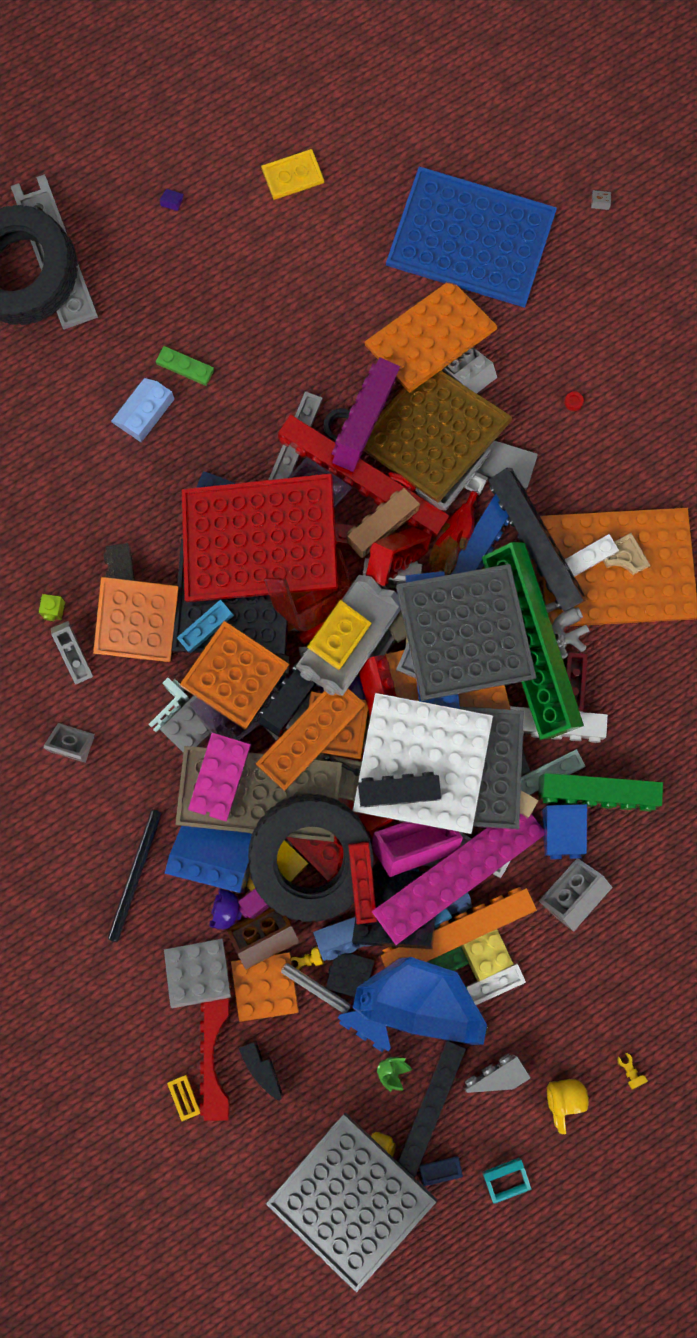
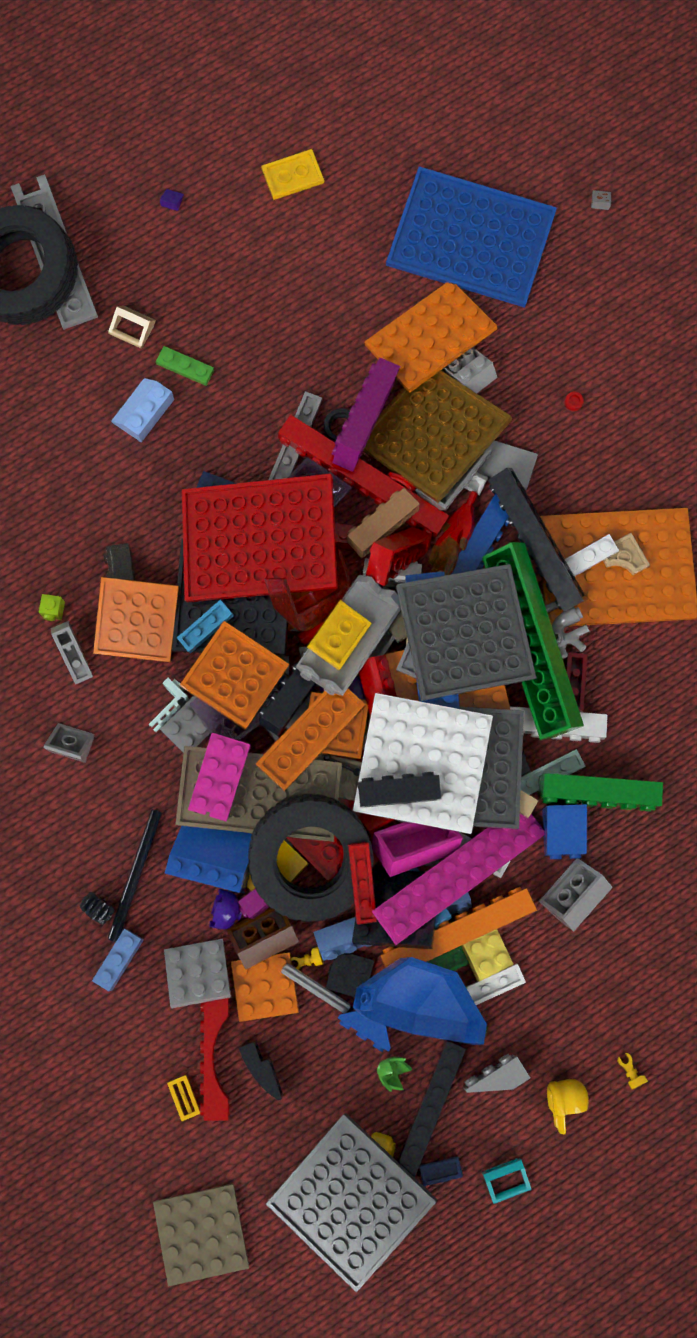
(97, 908): none -> black gear
(118, 960): none -> medium blue brick
(134, 316): none -> tan tile
(201, 1234): none -> dark tan plate

